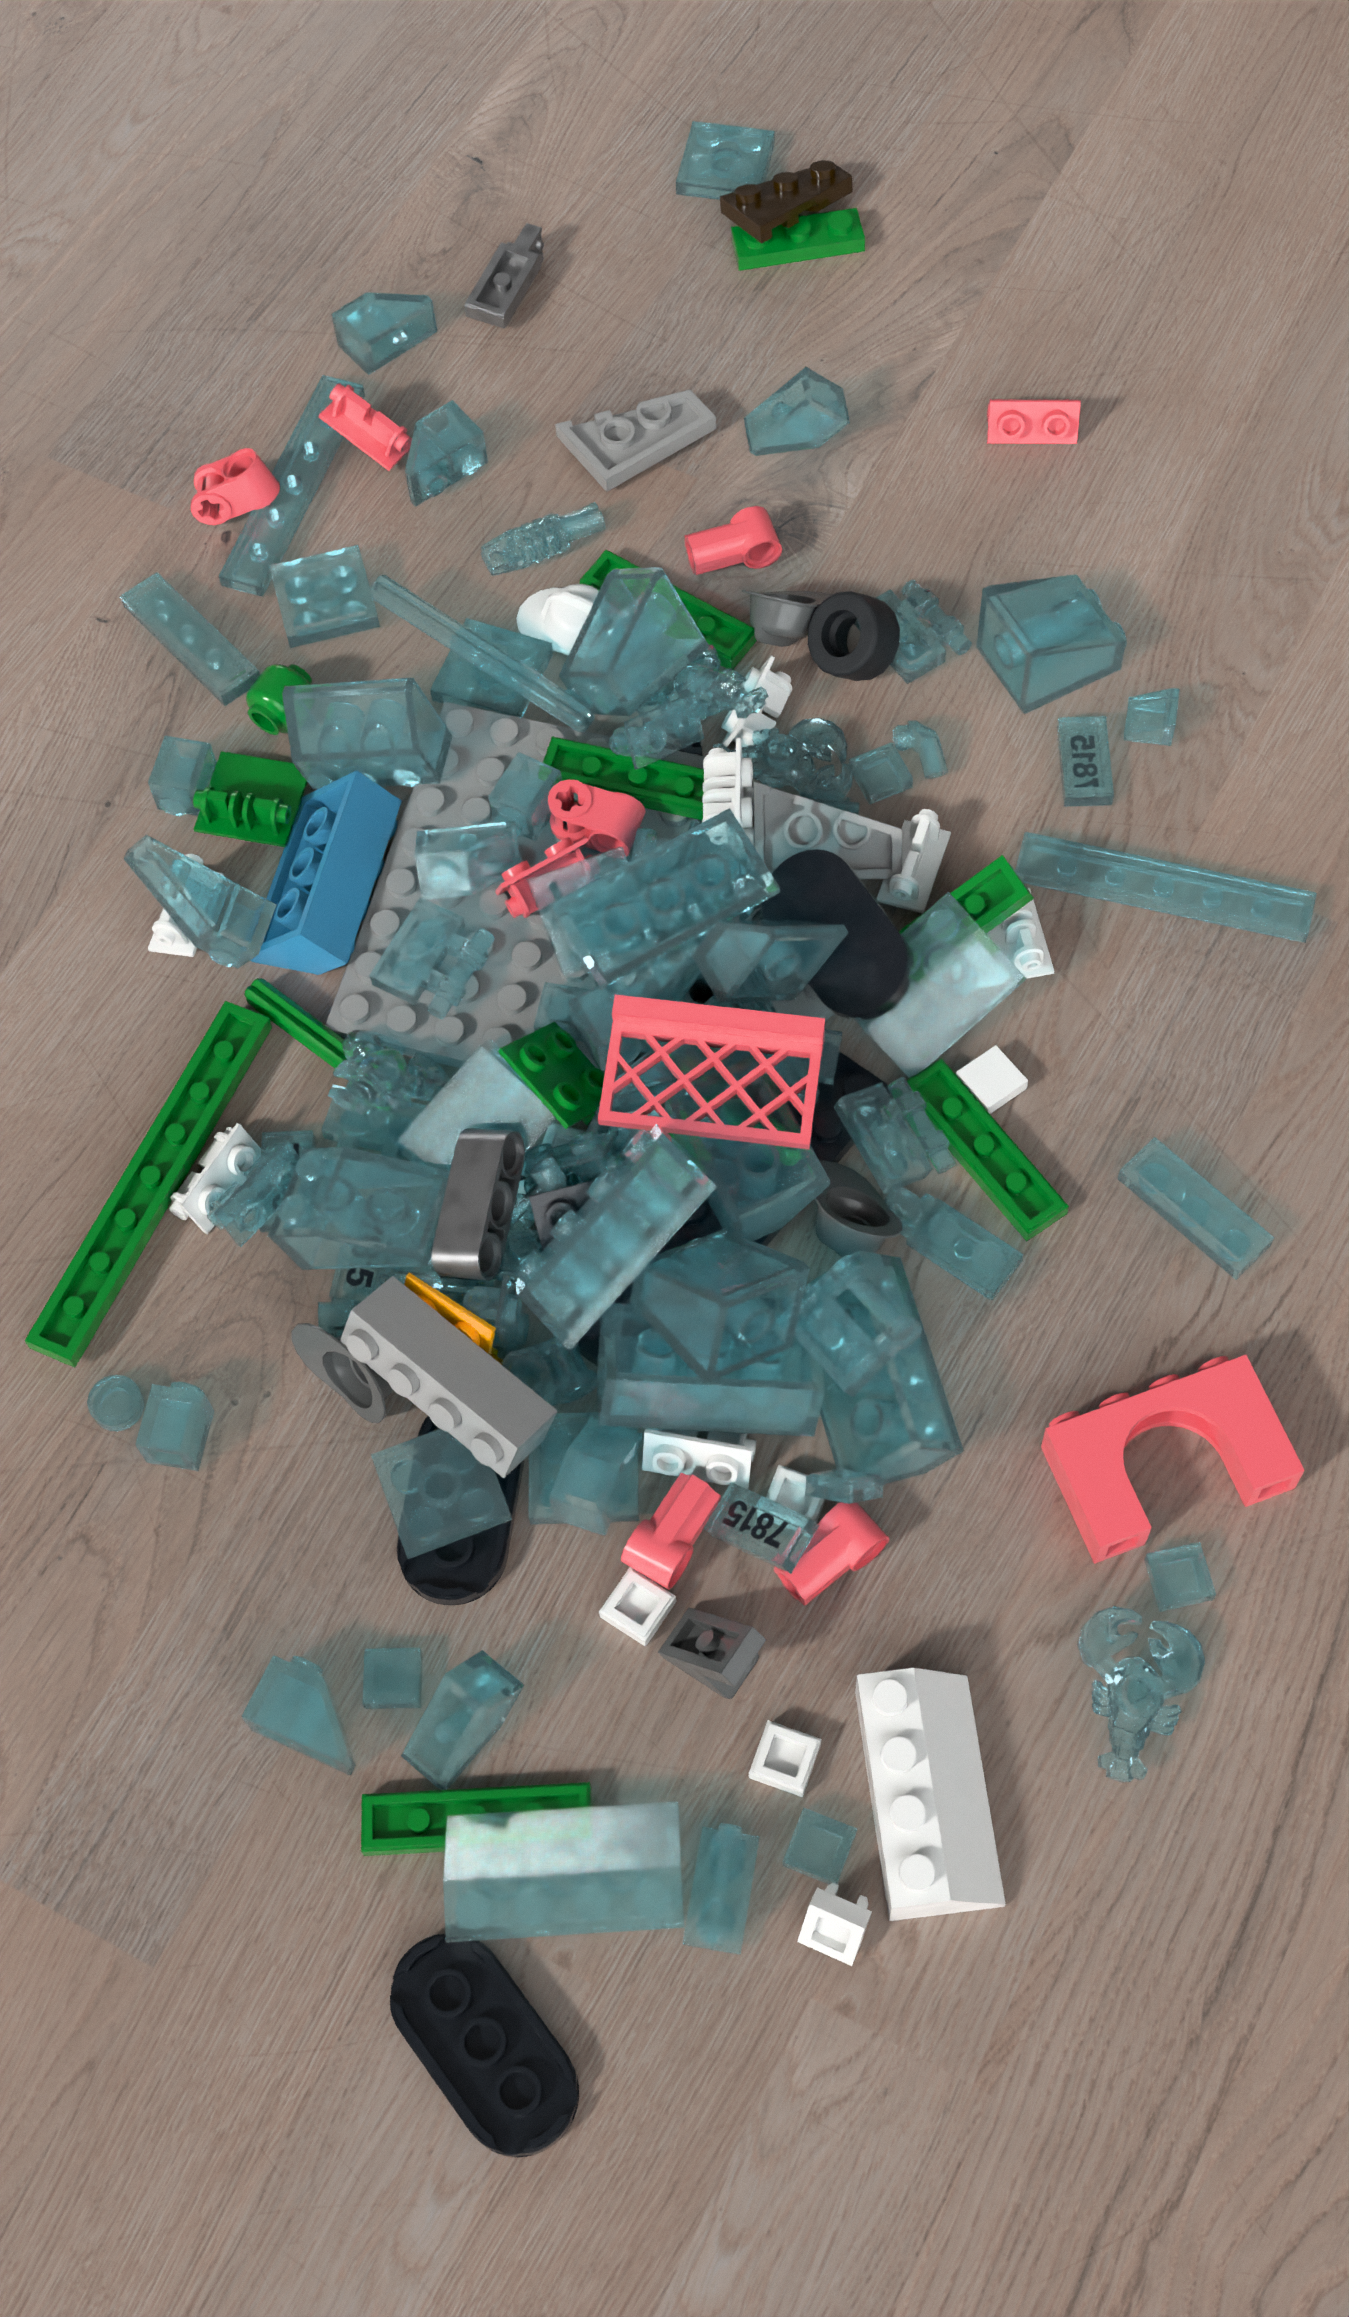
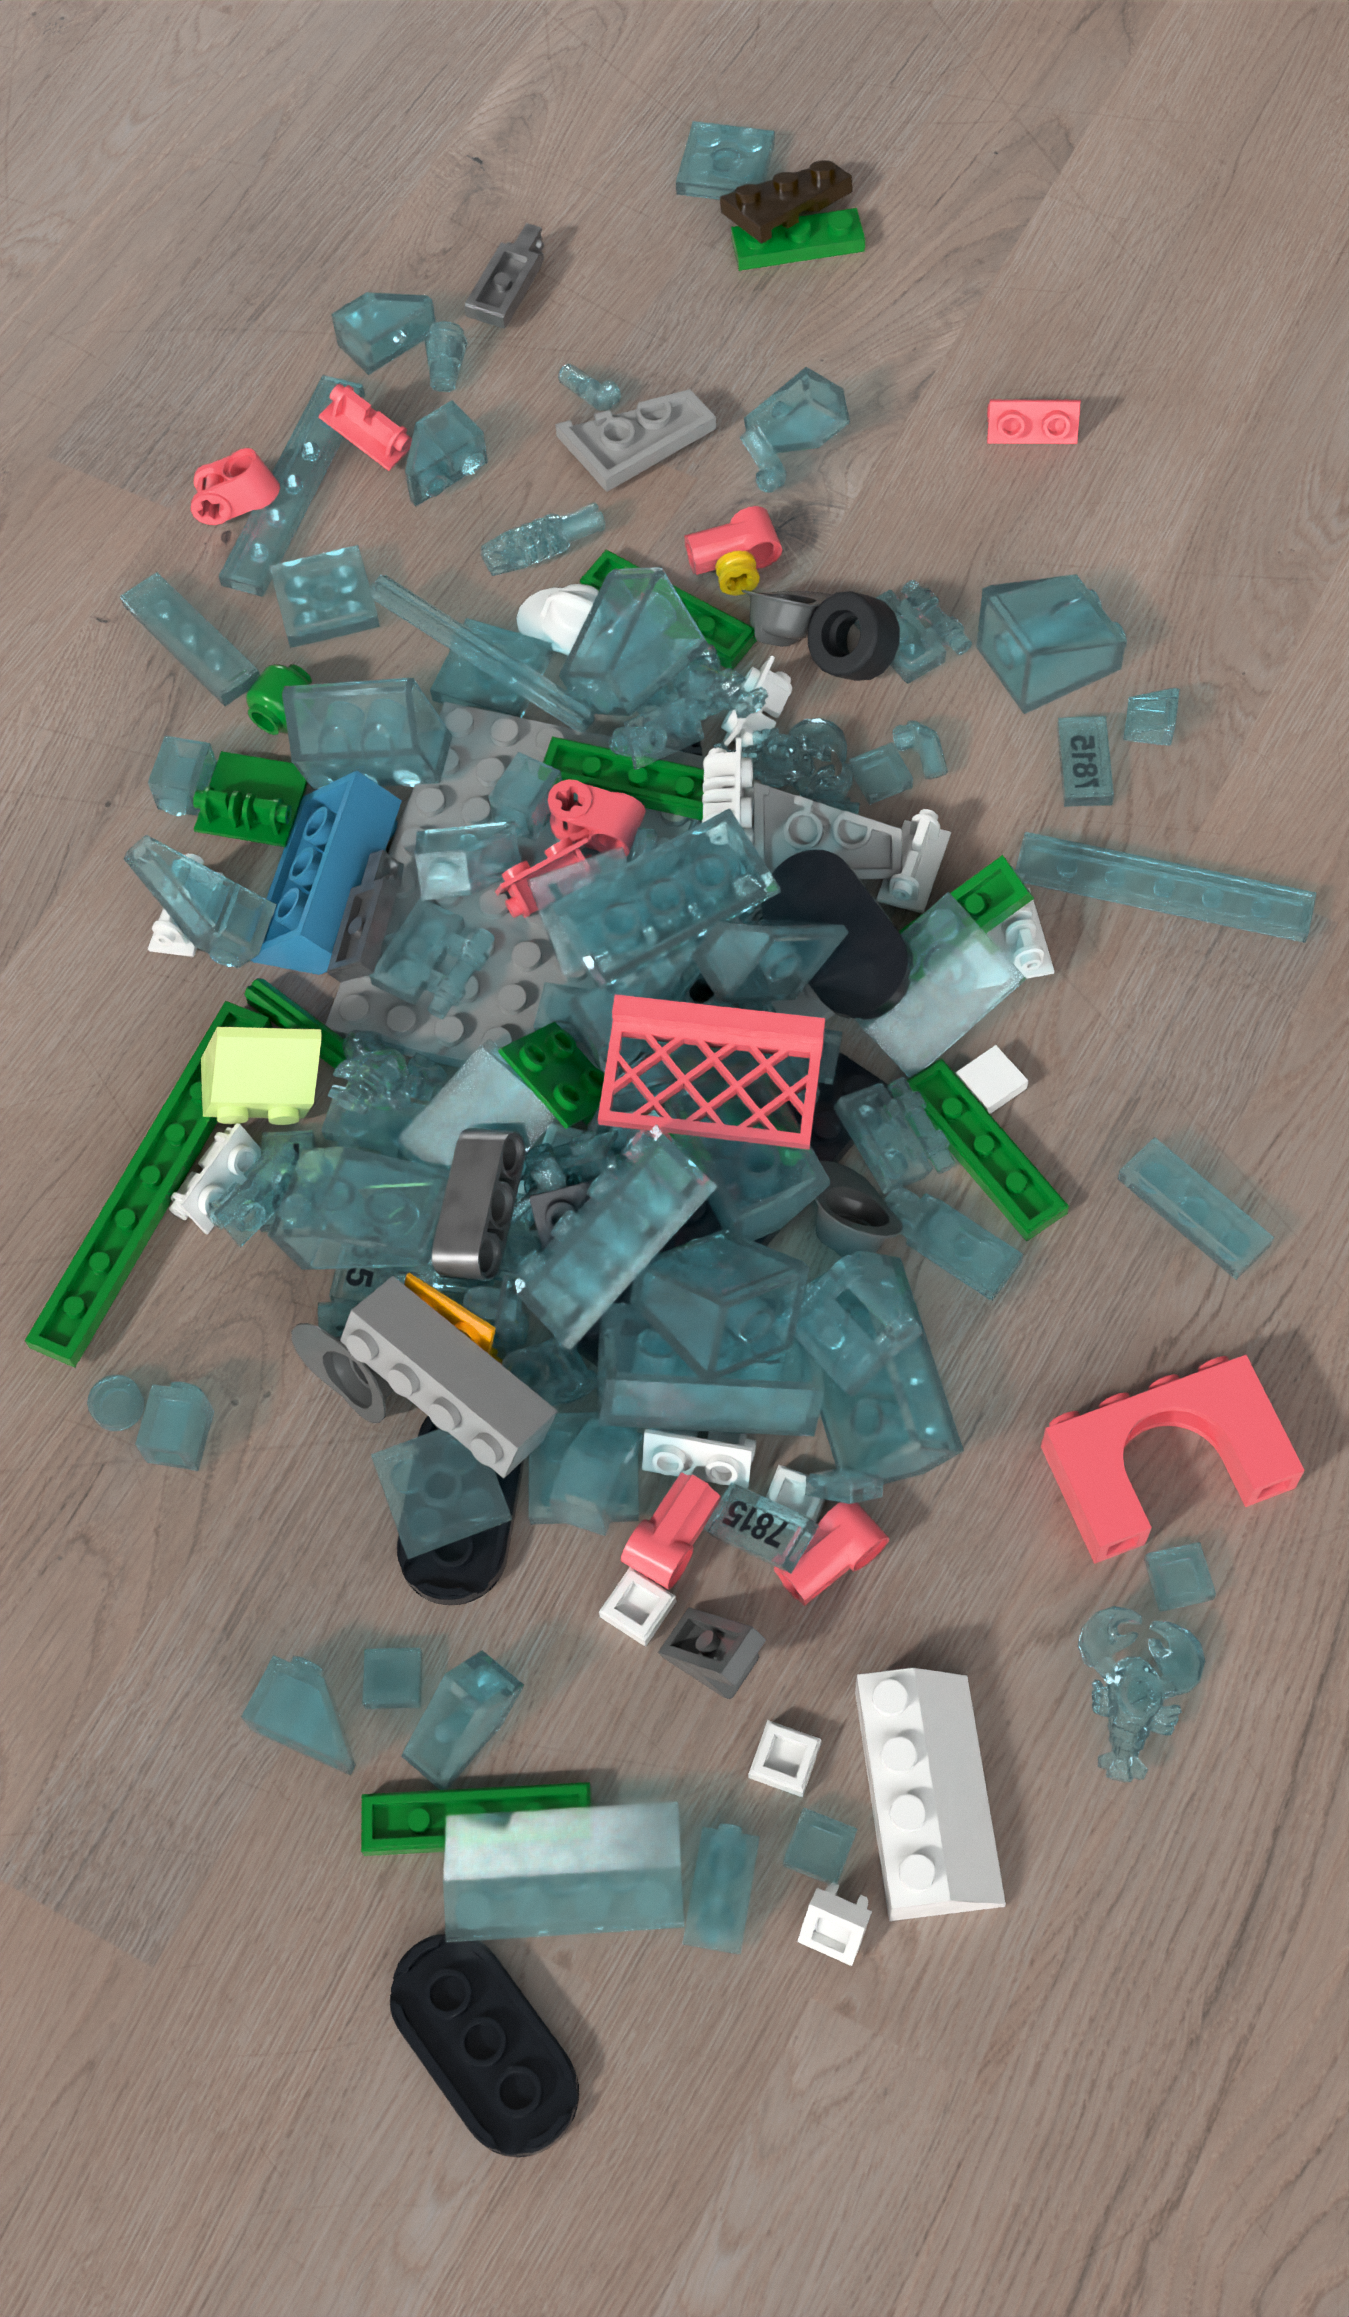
(260, 1074): none -> yellowish green slope
(366, 919): none -> flat silver hinge
(445, 353): none -> clear light blue cone
(589, 389): none -> clear light blue arm
(737, 572): none -> yellow bush
(772, 471): none -> clear light blue arm

